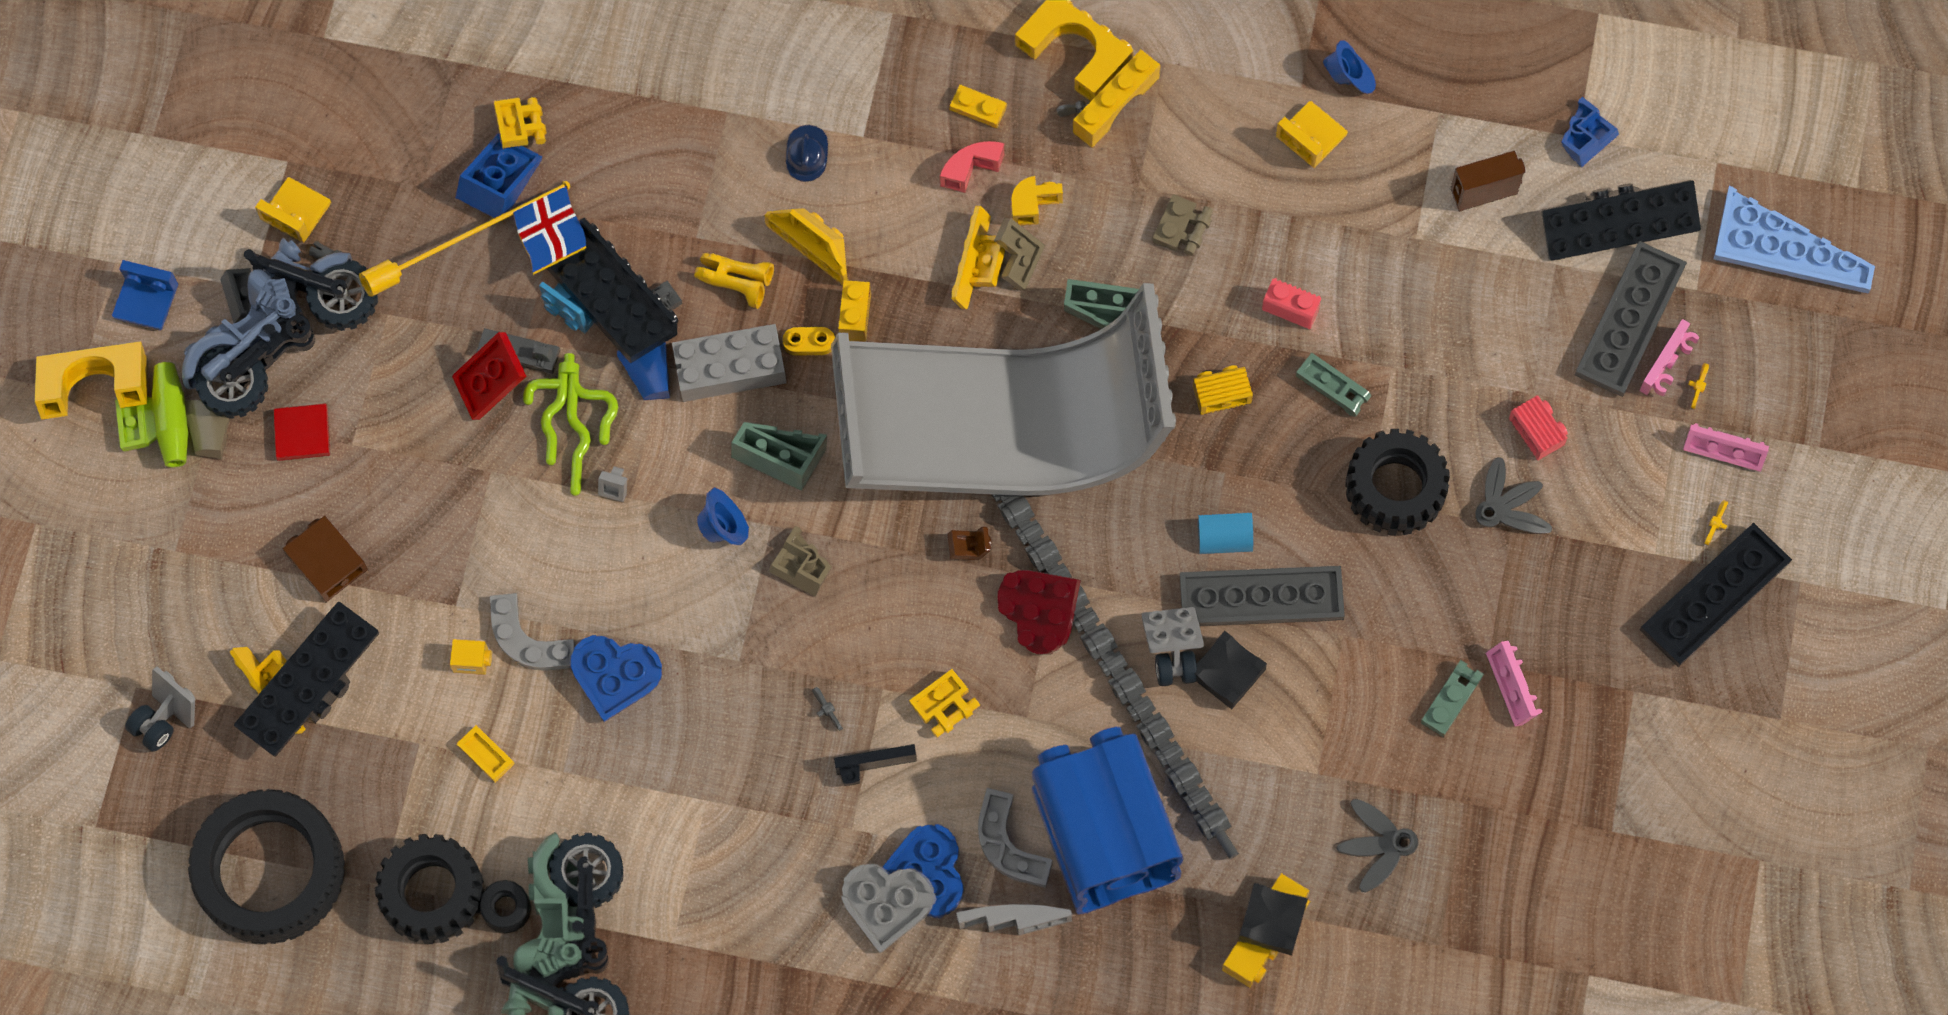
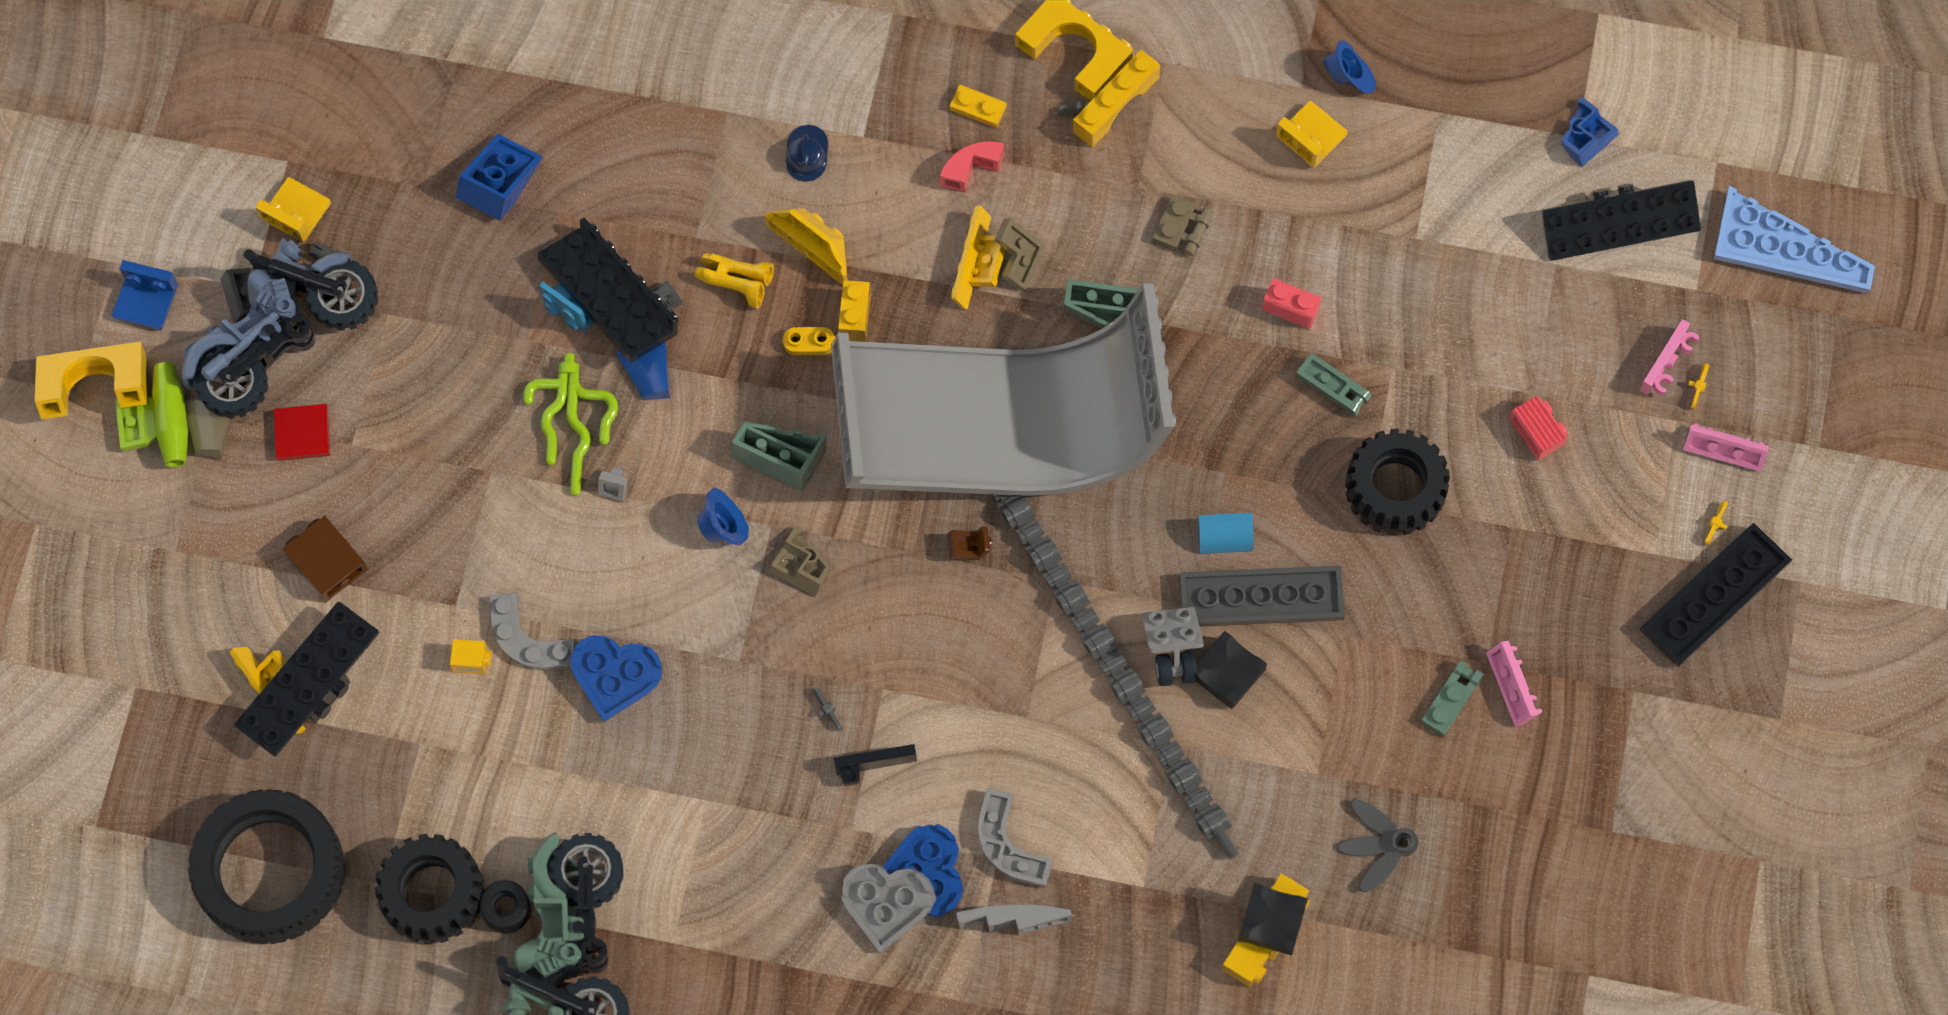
(153, 724): light grey plate -> none
(485, 753): yellow tile -> none
(489, 376): red plate -> none
(511, 123): yellow plate -> none
(529, 352): dark grey hinge -> none
(543, 225): flag -> none
(729, 362): light grey piece -> none
(938, 697): yellow plate -> none
(1028, 196): yellow brick -> none
(1041, 607): dark red plate -> none
(1105, 820): blue brick -> none
(1222, 389): yellow brick -> none
(1487, 180): reddish brown brick -> none
(1513, 498): dark grey plant -> none
(1630, 318): dark grey plate -> none

